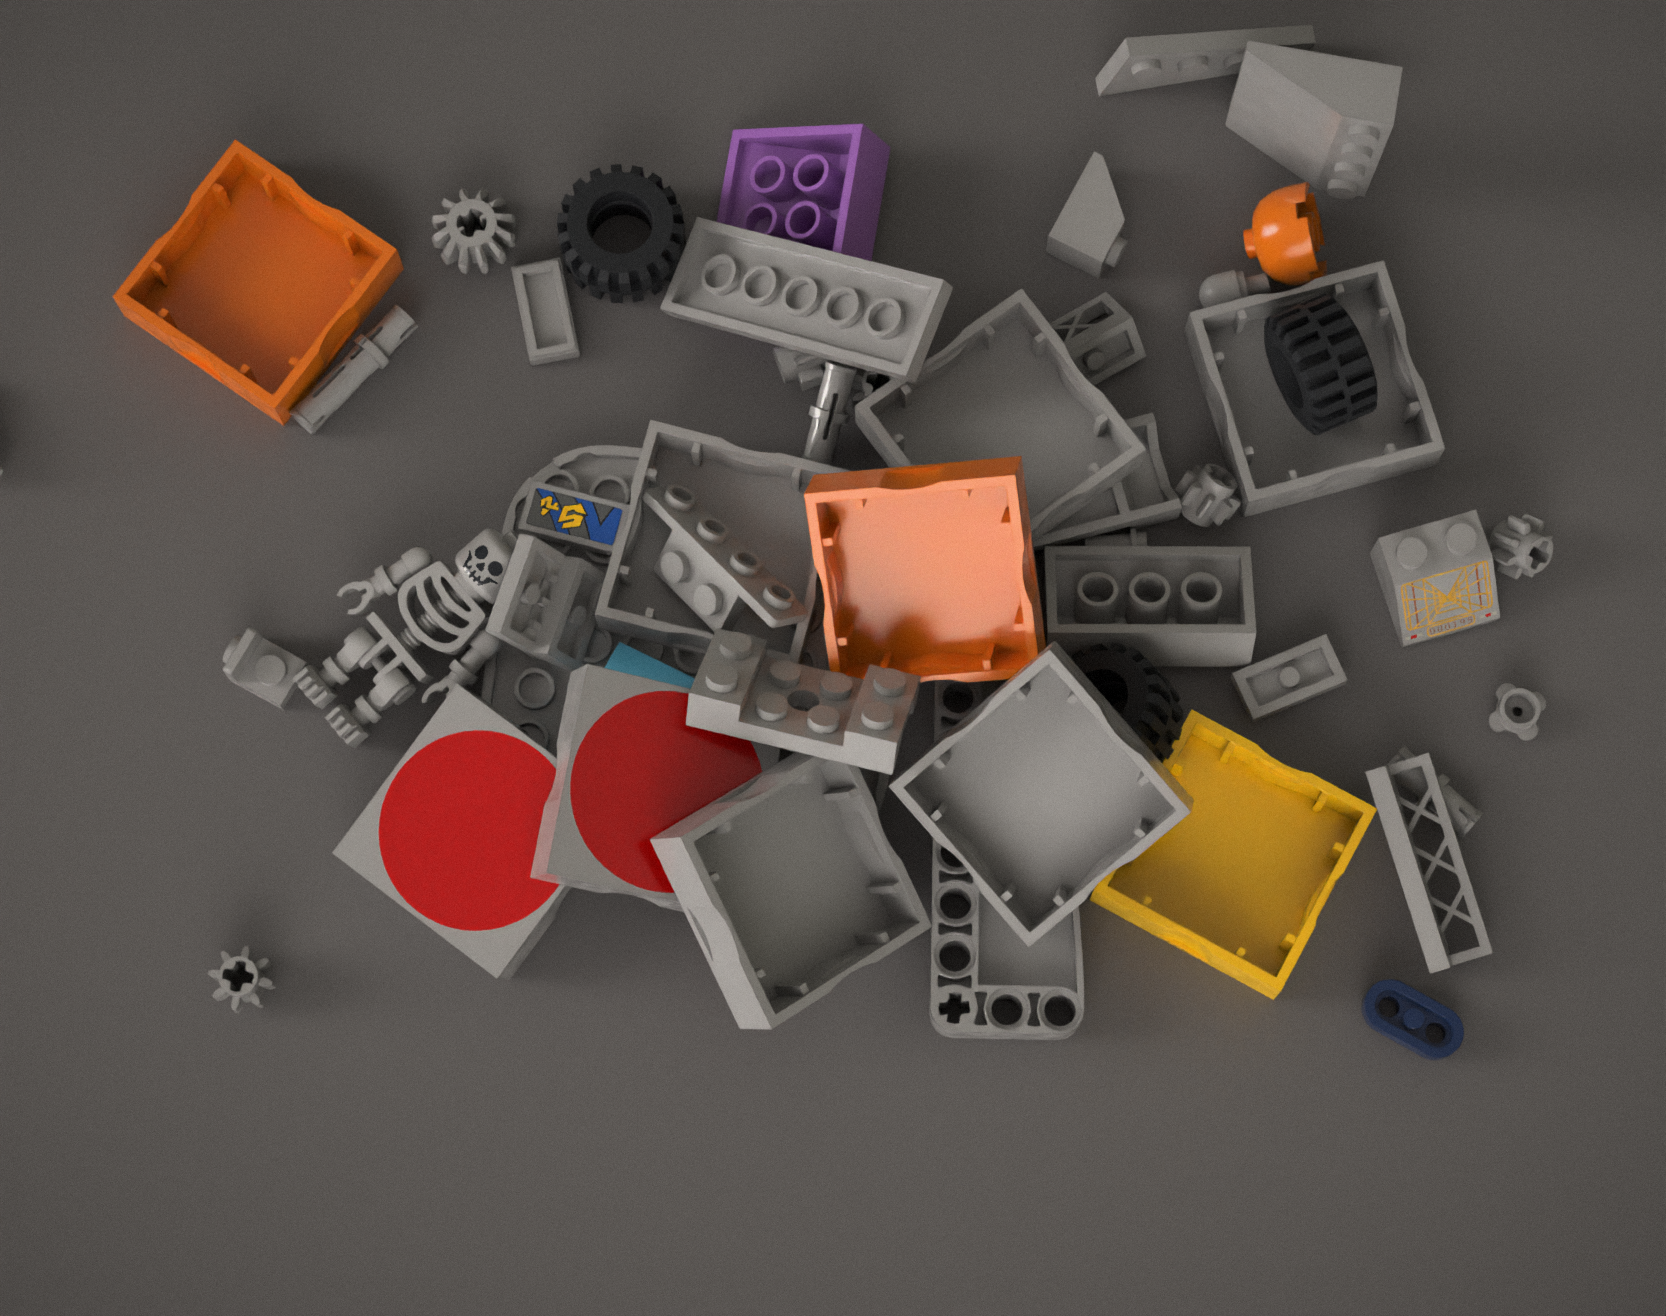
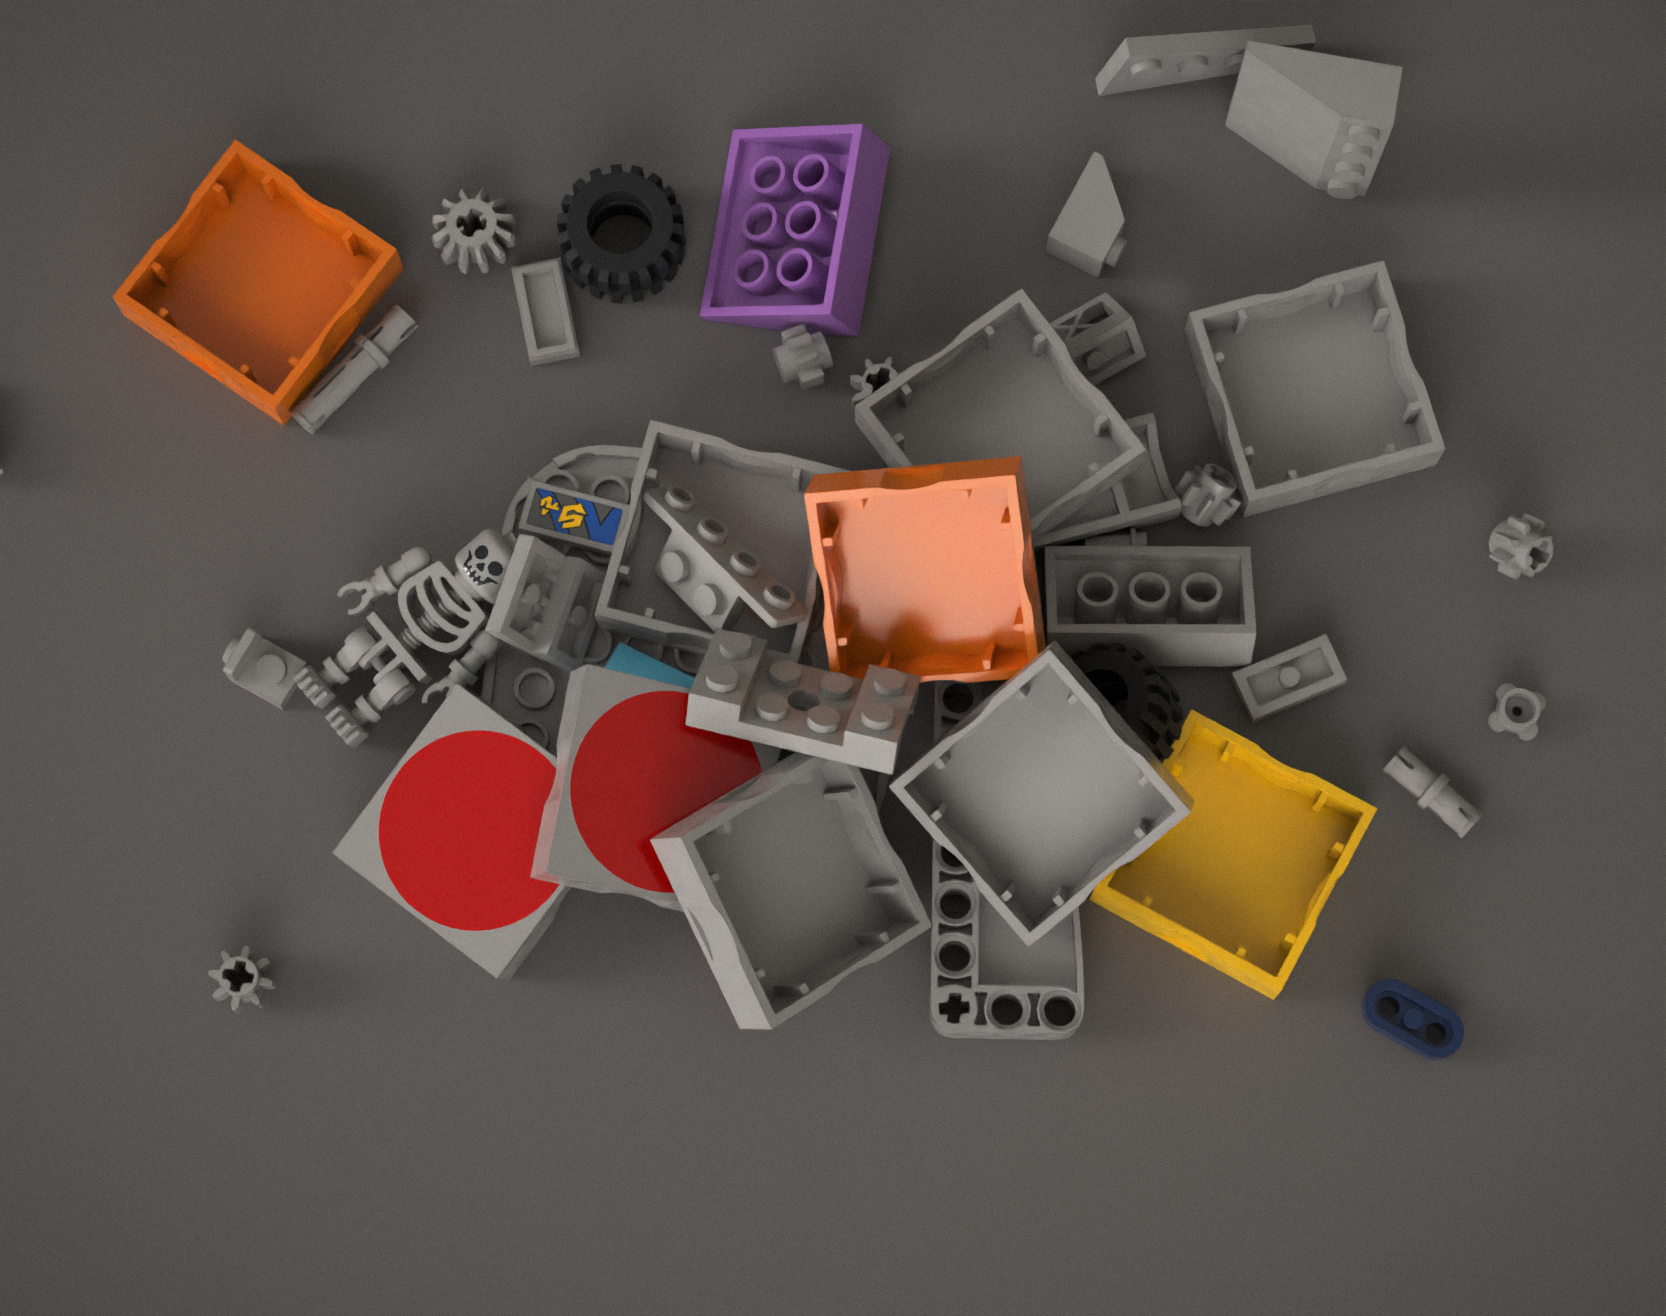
(807, 299): light grey plate -> none
(837, 380): light grey pin -> none
(1231, 286): light grey cylinder -> none
(1287, 235): orange cylinder -> none
(1320, 364): black tyre -> none
(1410, 869): light grey fence -> none
(1437, 578): light grey slope -> none

